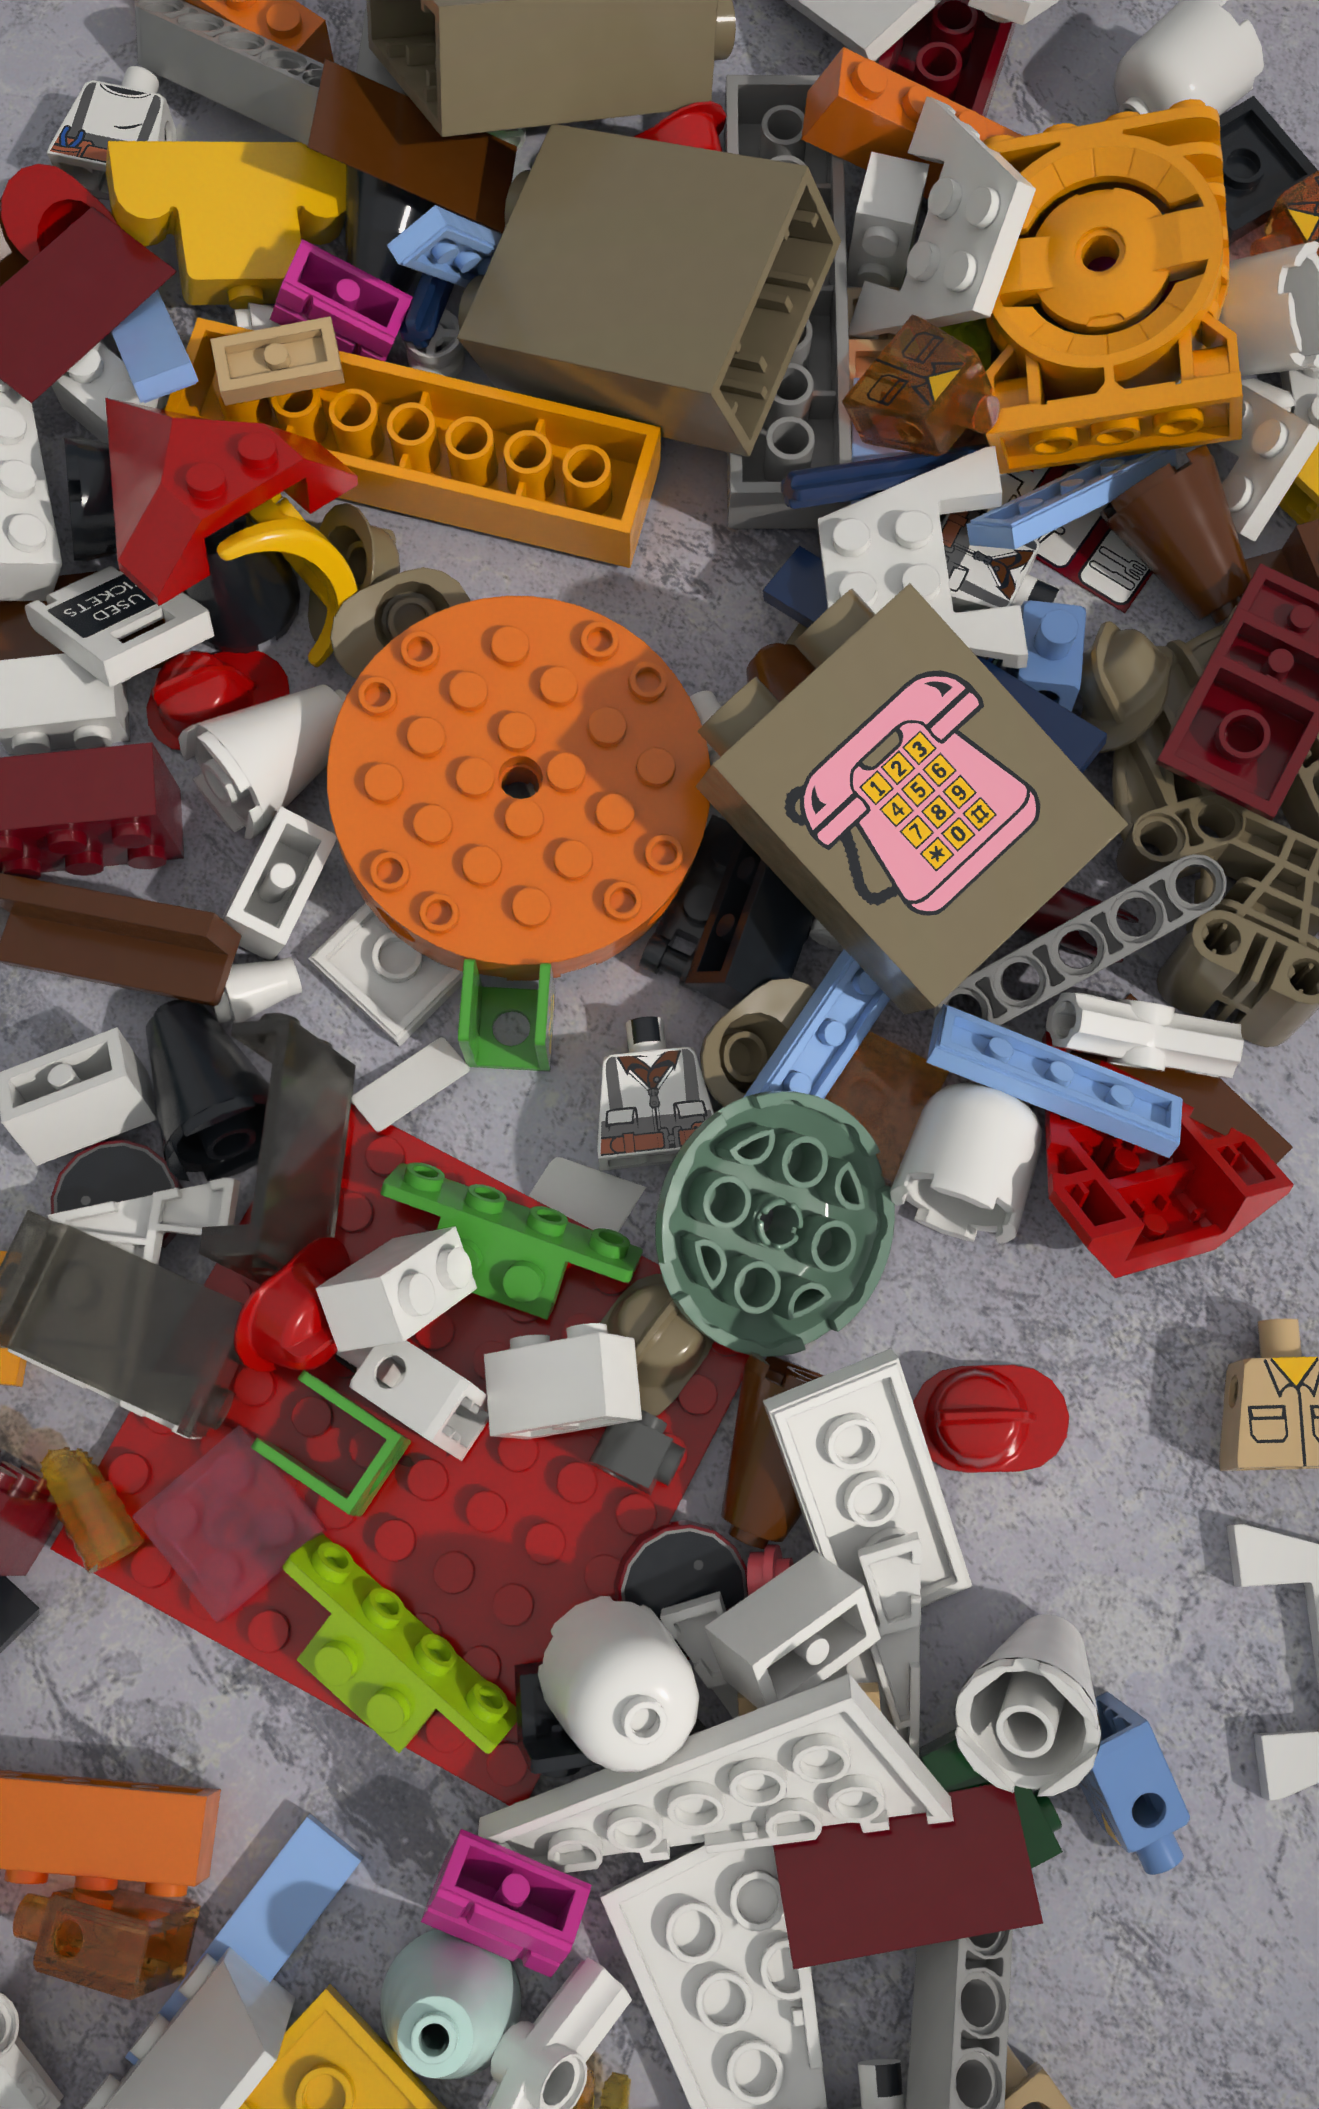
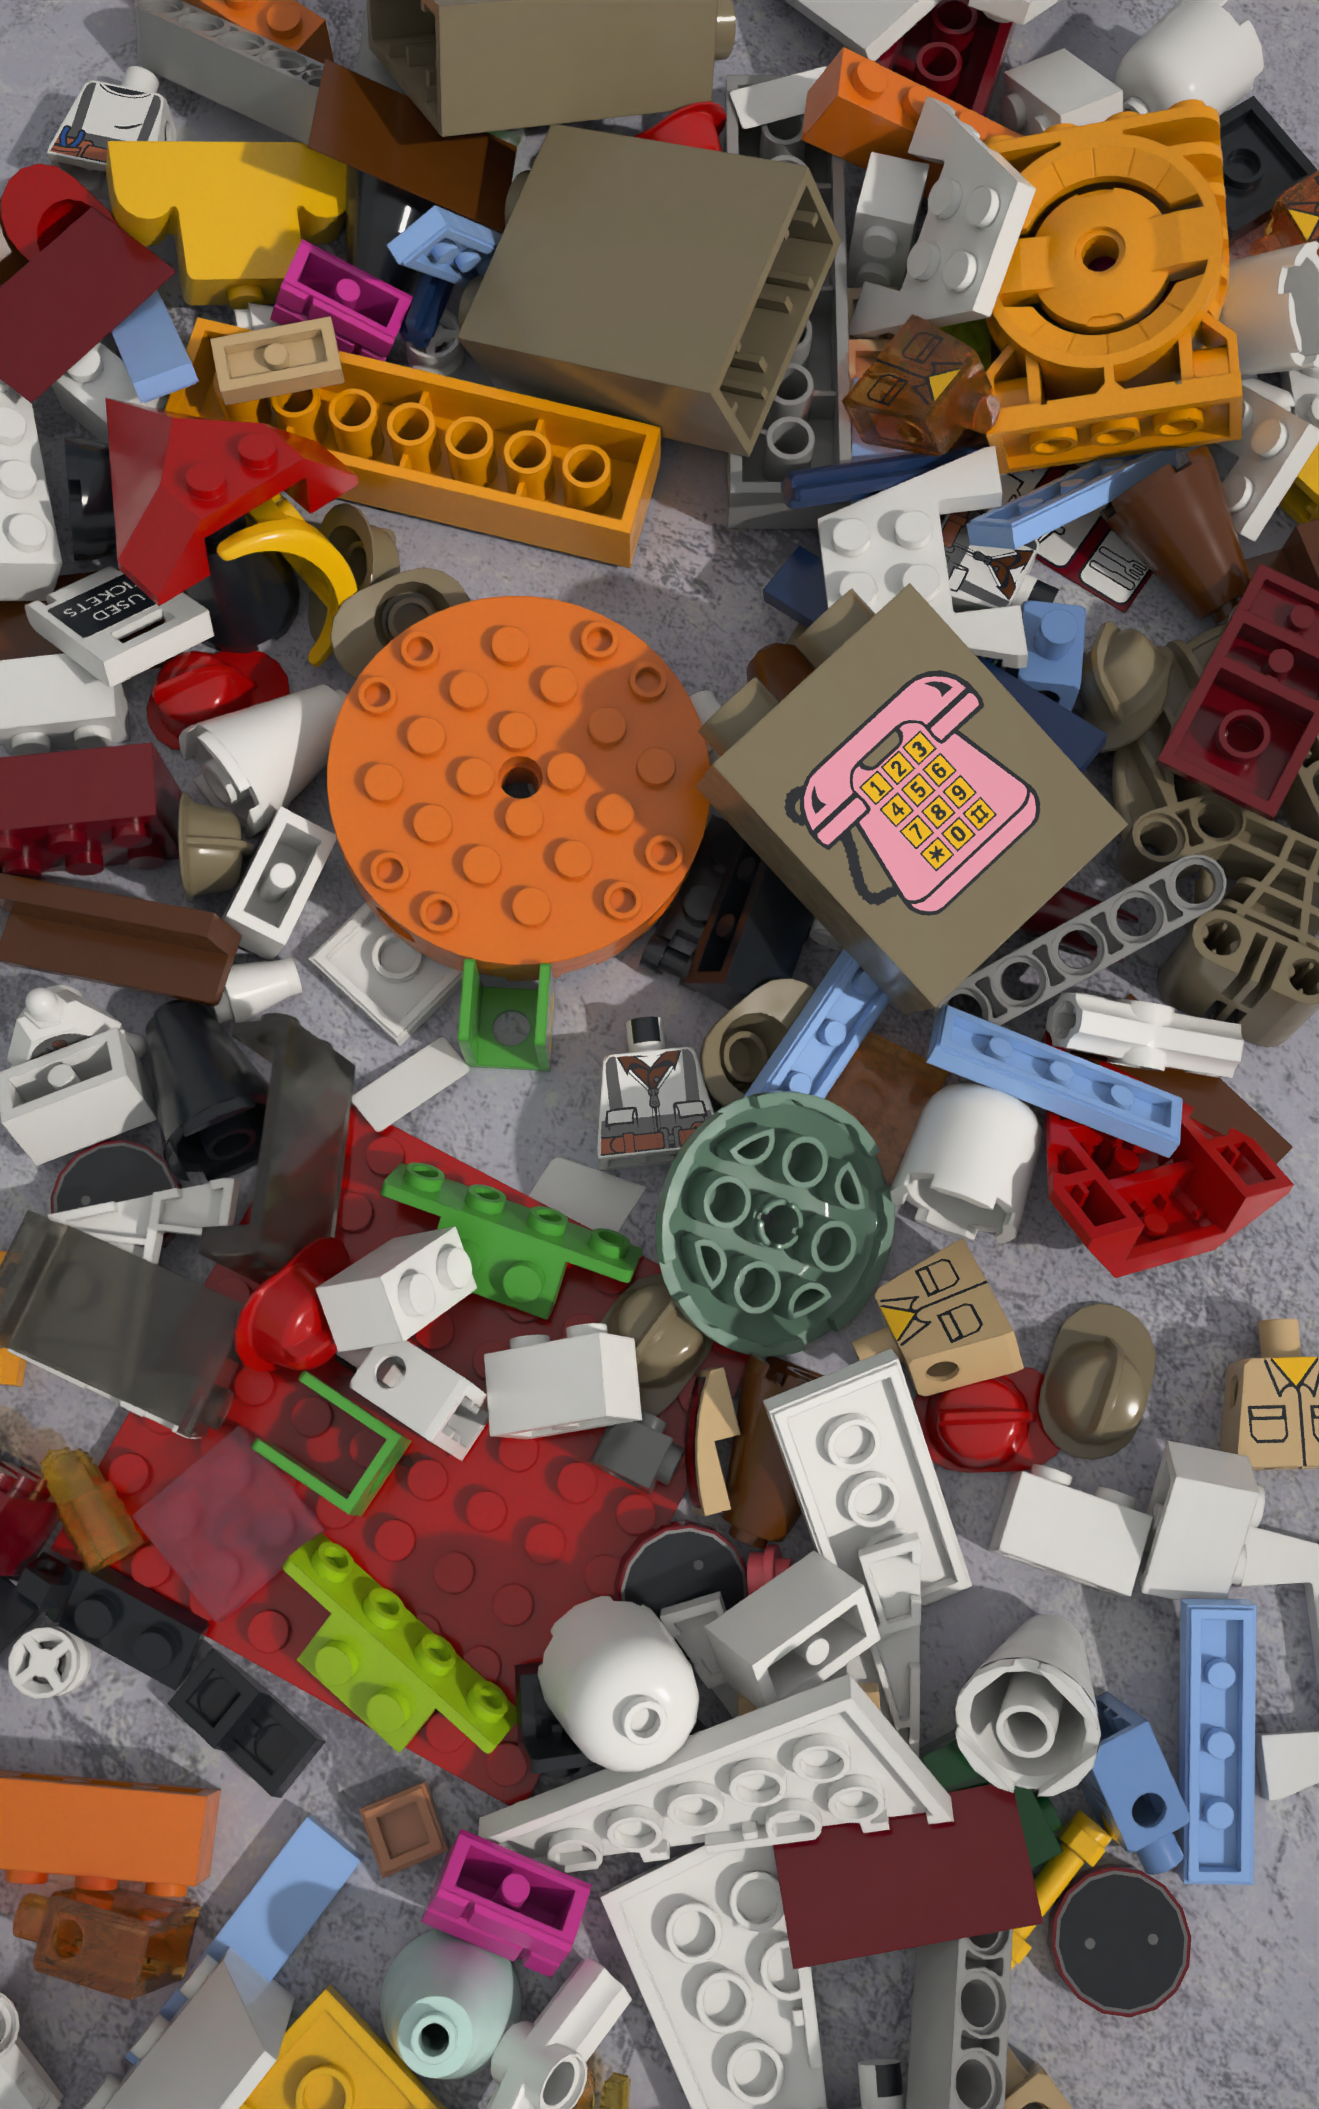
(35, 1668): none -> white wheel
(58, 1019): none -> white rock
(117, 1616): none -> black hinge
(209, 848): none -> dark tan piece
(246, 1723): none -> black slope
(404, 1829): none -> nougat tile
(708, 1420): none -> tan slope
(774, 99): none -> white sticker
(943, 1324): none -> tan torso
(1056, 92): none -> white brick
(1071, 1532): none -> white brick
(1081, 1843): none -> yellow bar
(1097, 1381): none -> dark tan piece
(1119, 1940): none -> black tile
(1199, 1523): none -> white brick
(1217, 1740): none -> light blue tile

